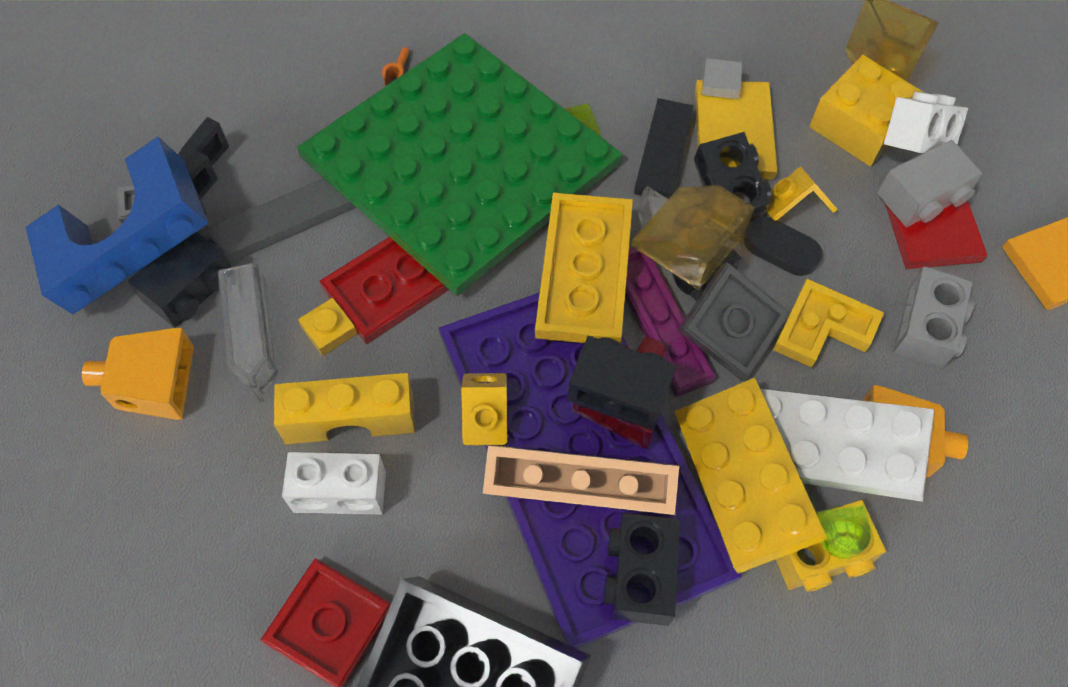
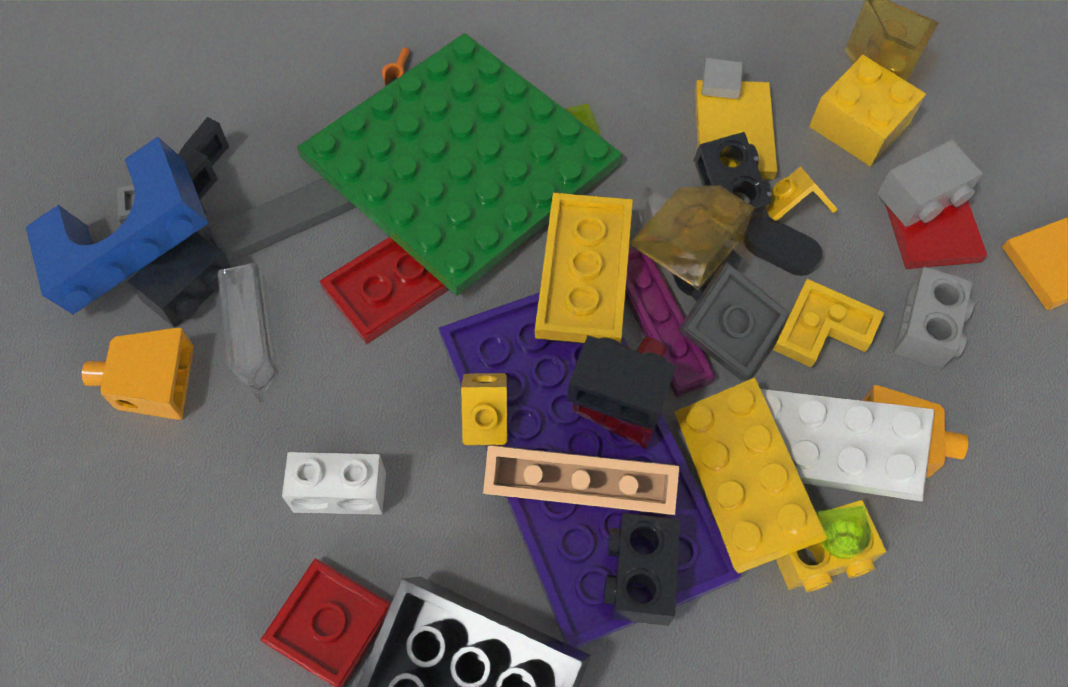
(312, 408): yellow arch -> none
(327, 326): yellow plate -> none
(664, 147): black tile -> none
(925, 122): white brick -> none

